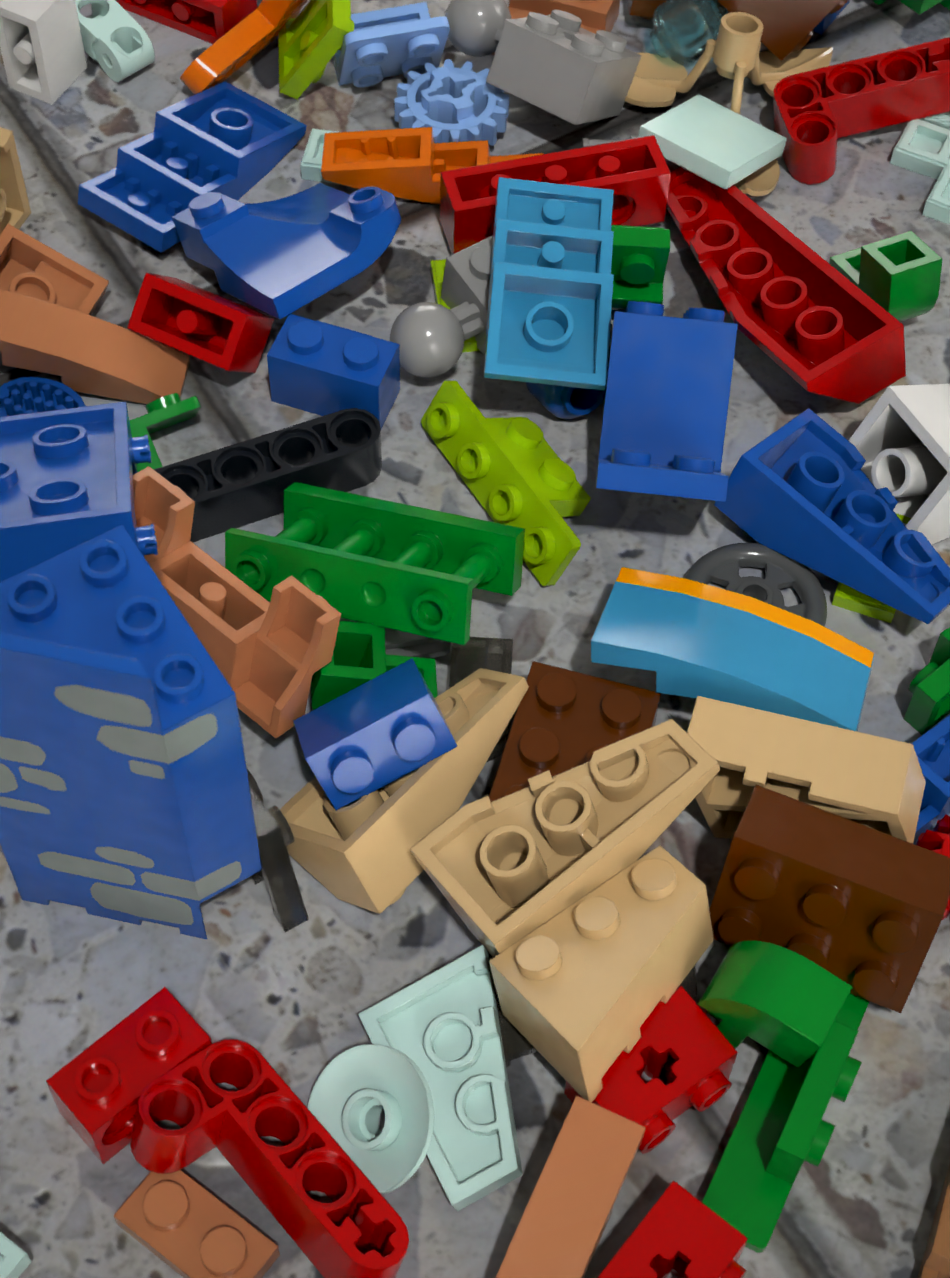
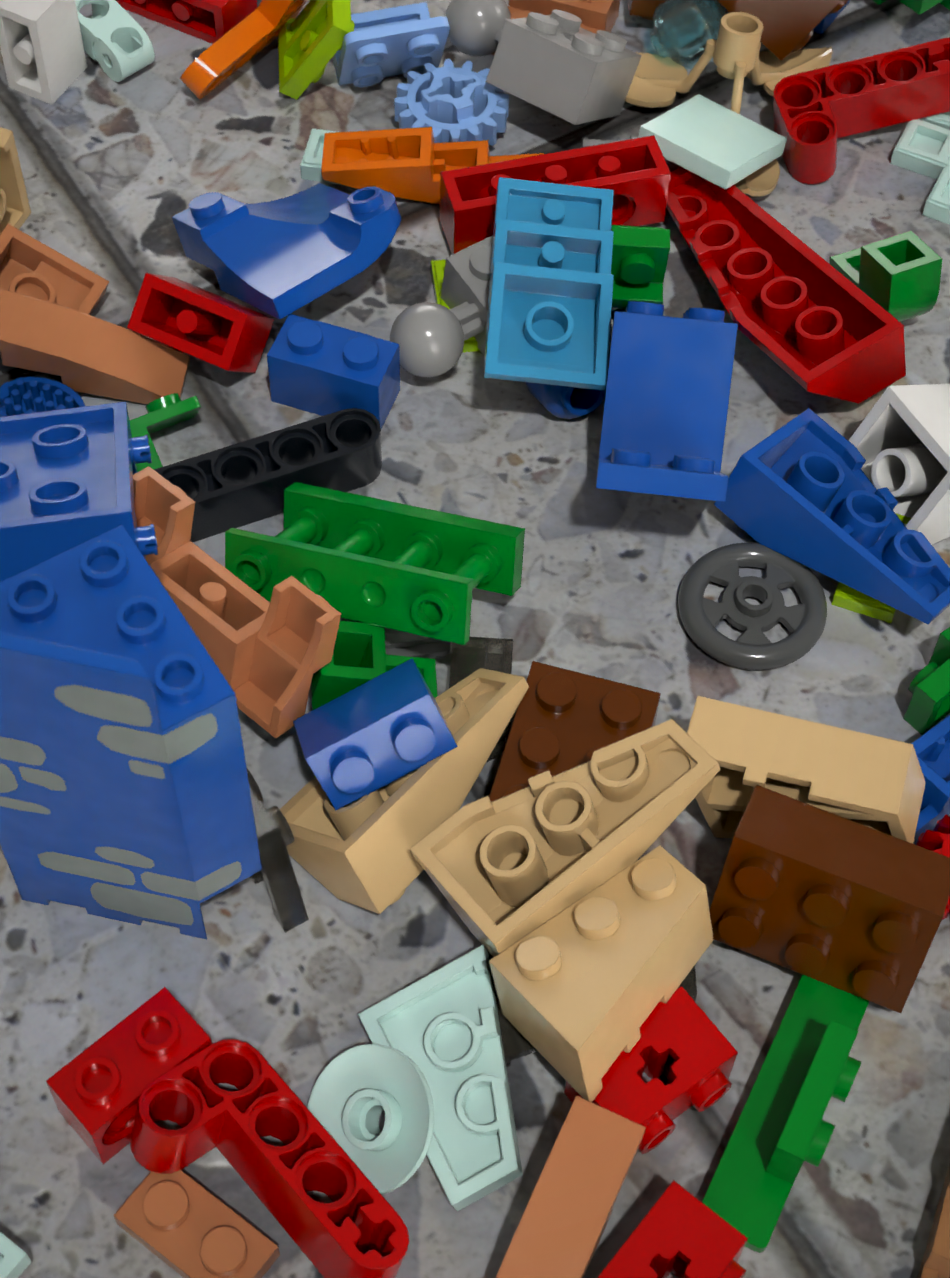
(198, 146): blue slope -> none
(511, 476): lime bracket -> none
(731, 649): dark azure slope -> none
(774, 999): green brick -> none

